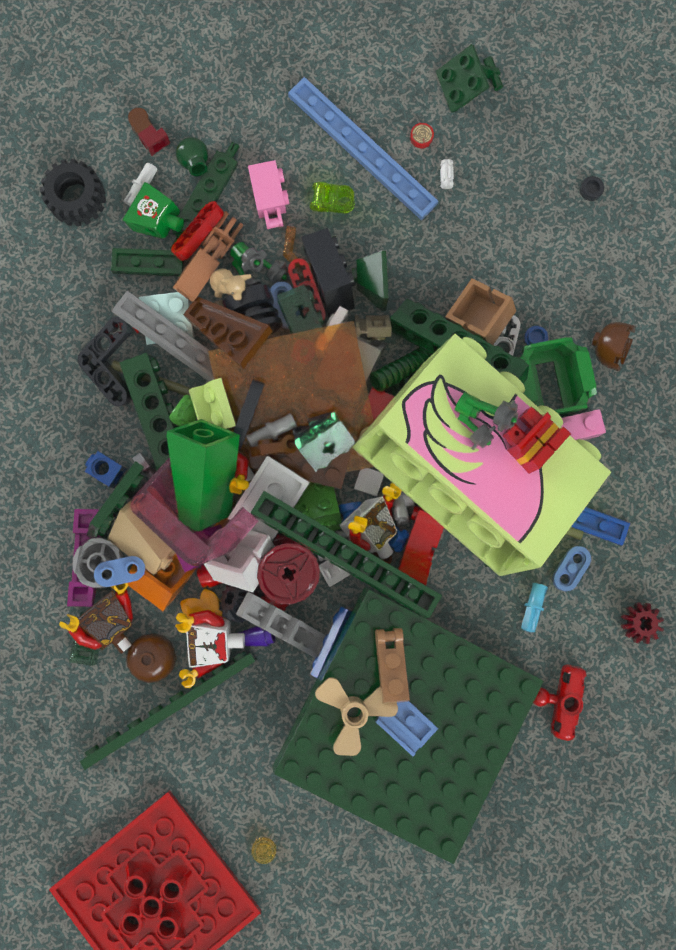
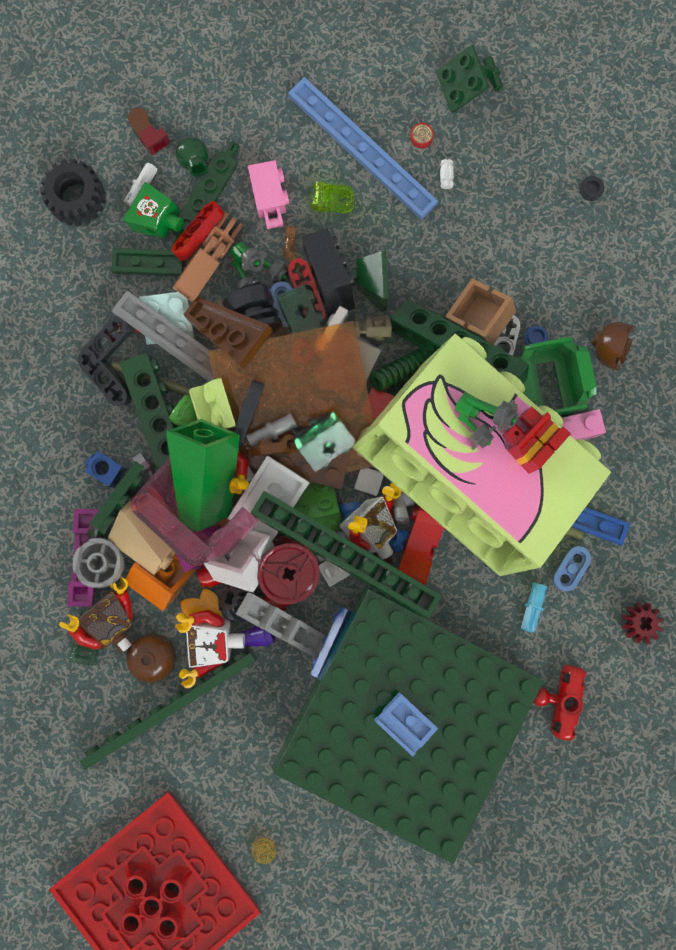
(119, 571): medium blue plate -> none
(224, 282): tan animal -> none
(348, 741): tan piece -> none
(392, 666): medium nougat plate -> none

